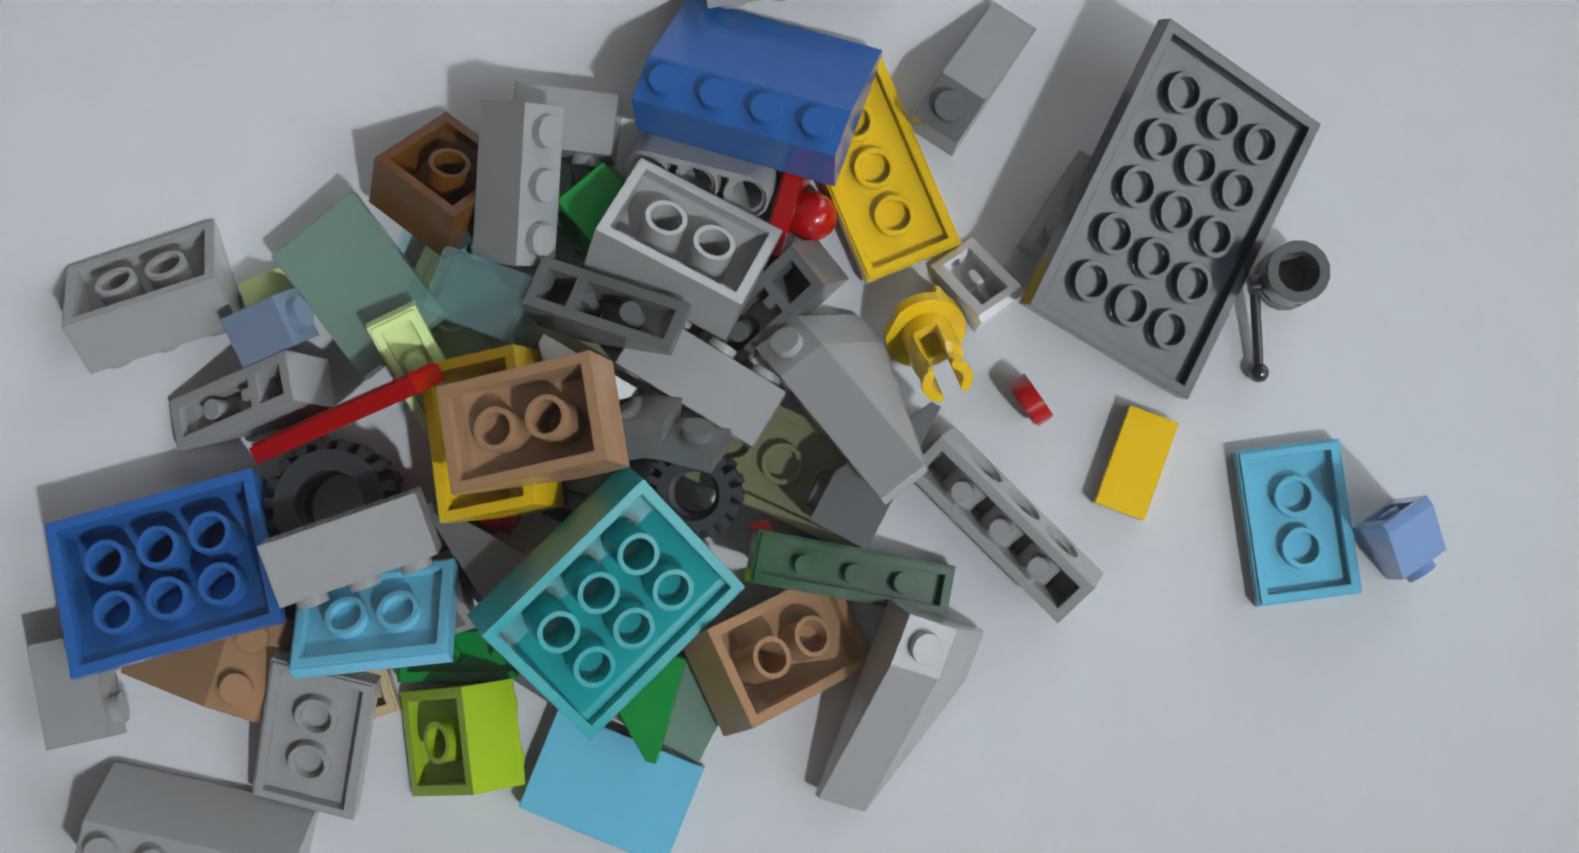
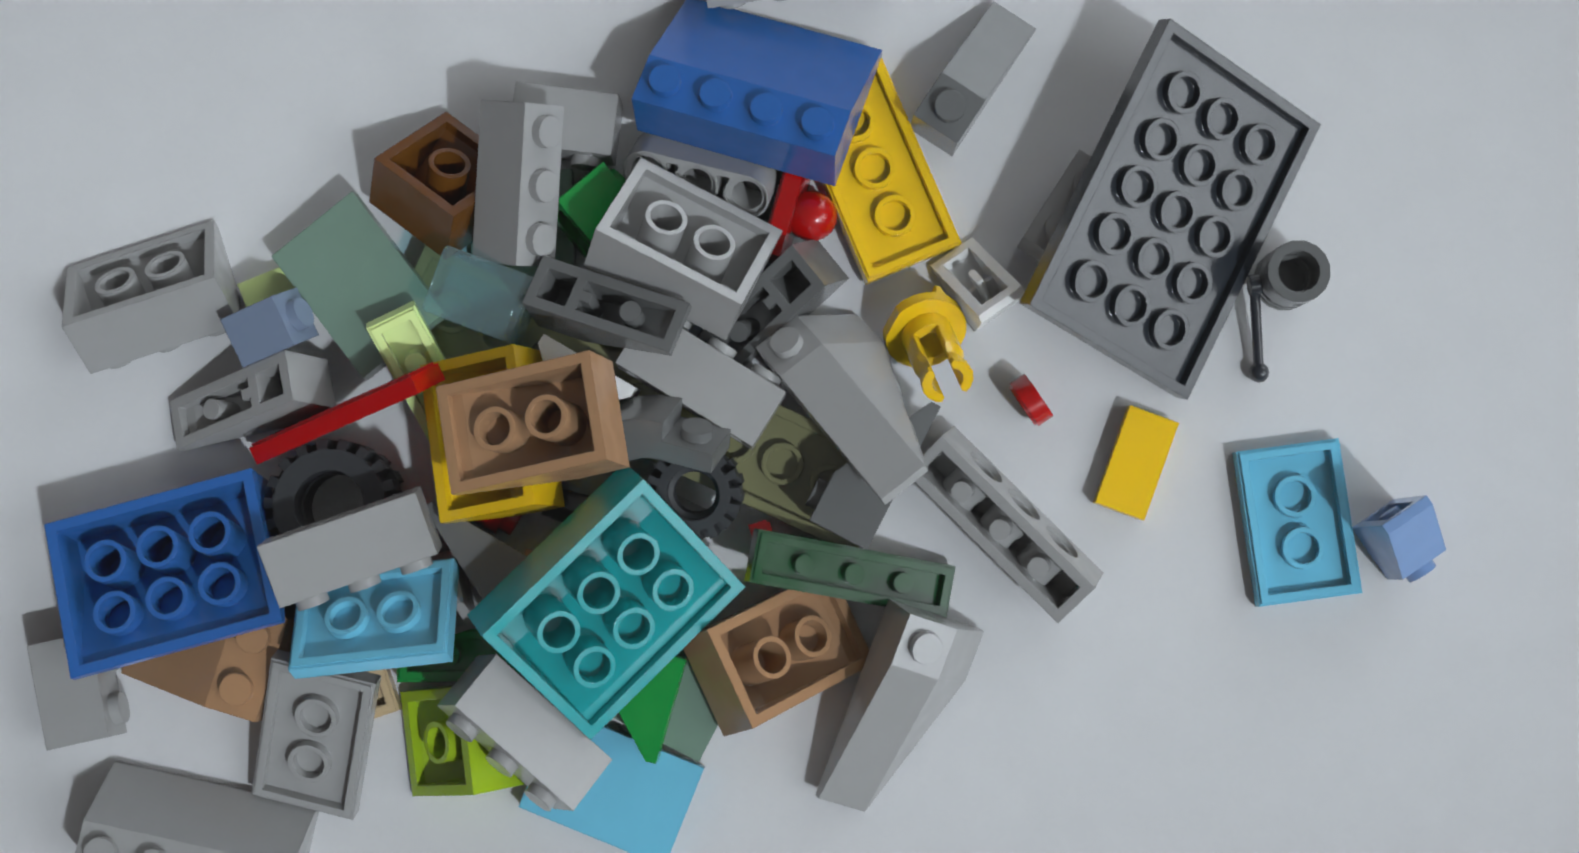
(523, 734): none -> light grey brick

